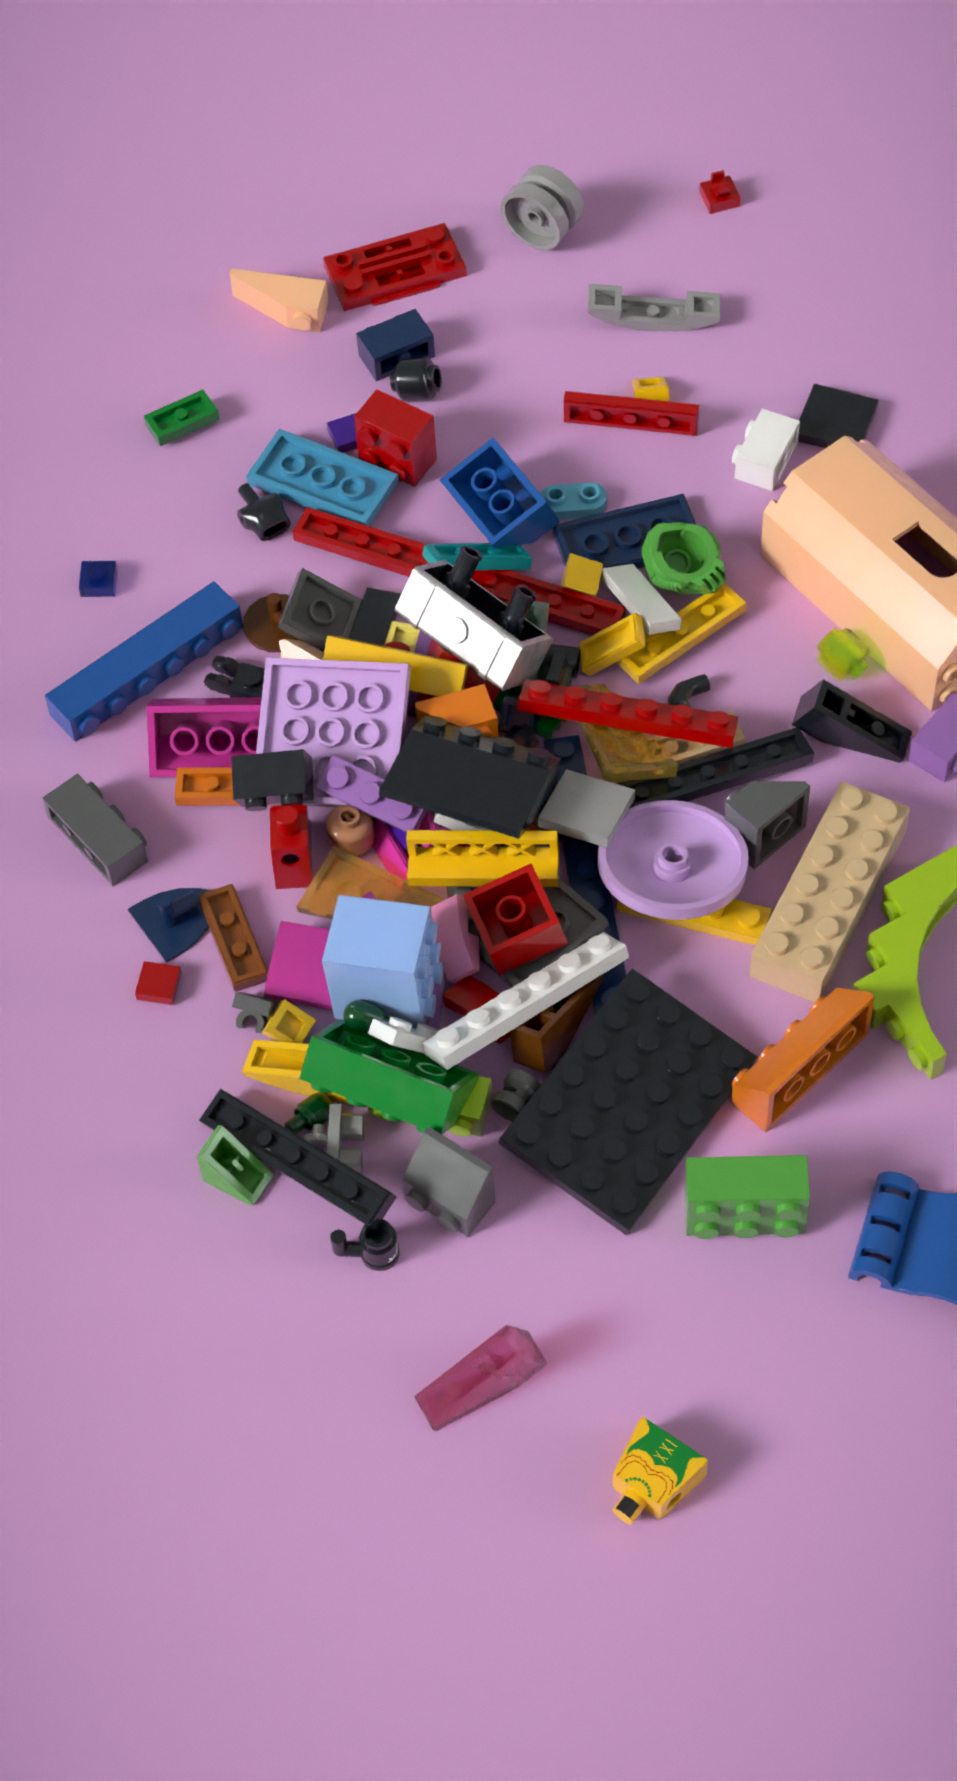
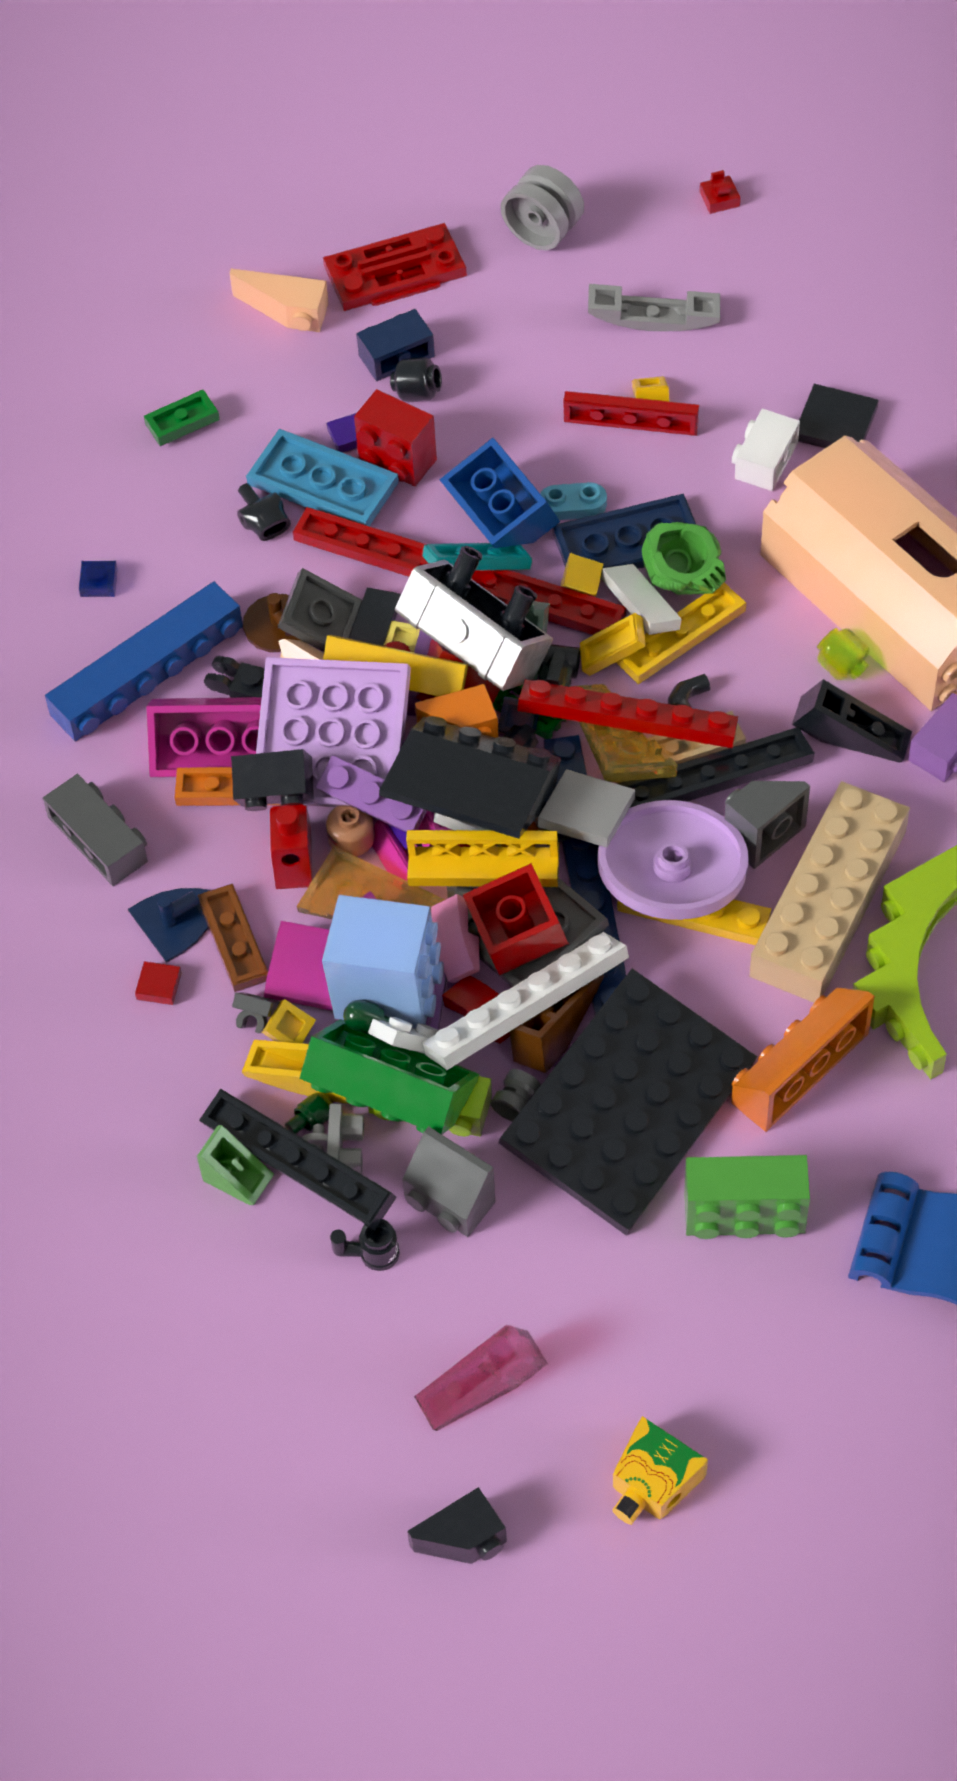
(461, 1531): none -> black slope

